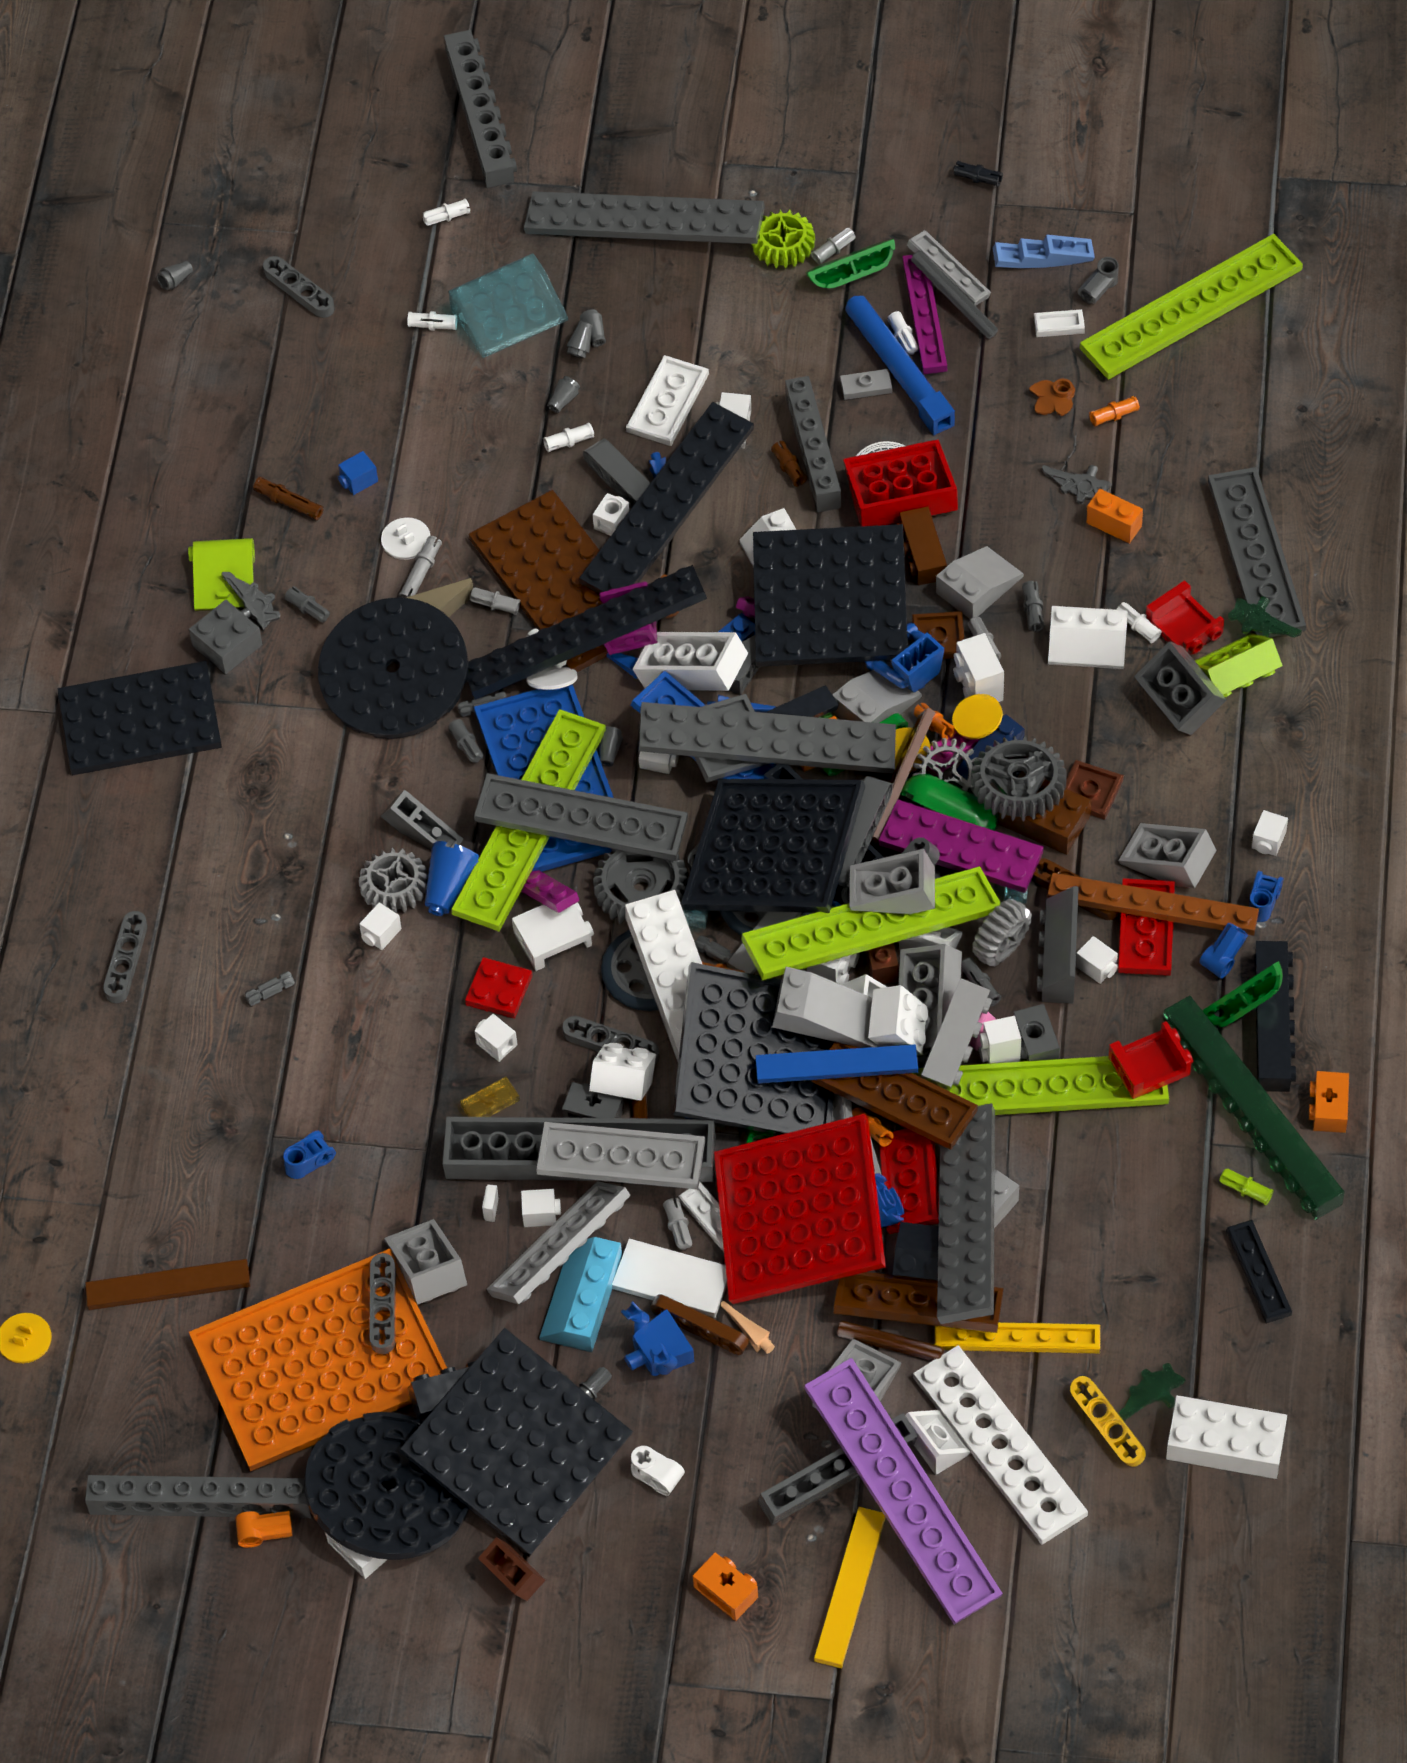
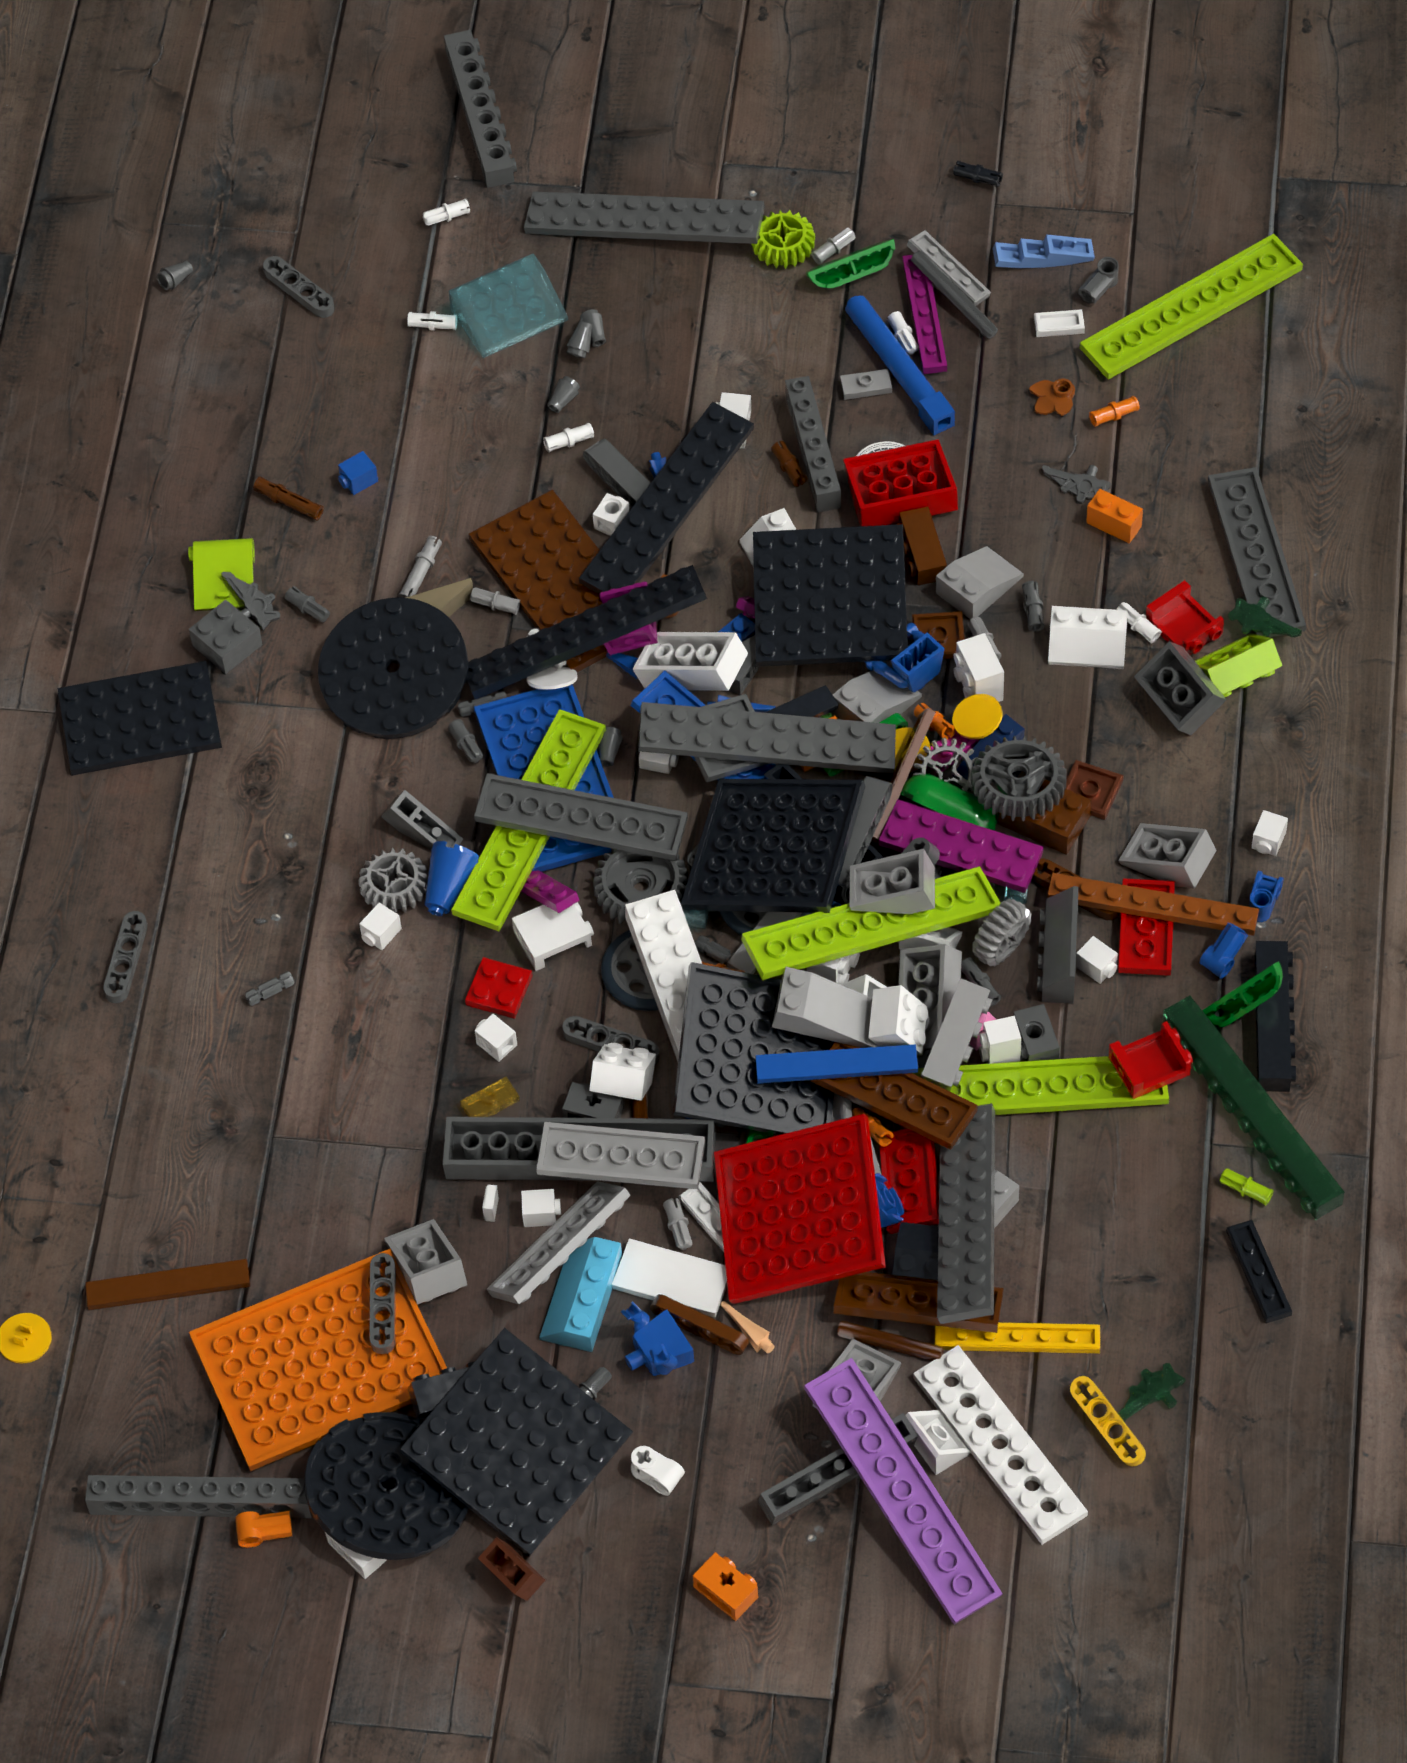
(312, 1153): blue piece -> none
(404, 538): white piece -> none
(667, 400): white tile -> none
(850, 1587): yellow tile -> none
(883, 964): copper brick -> none
(1226, 1437): white brick -> none
(1330, 1115): orange brick -> none

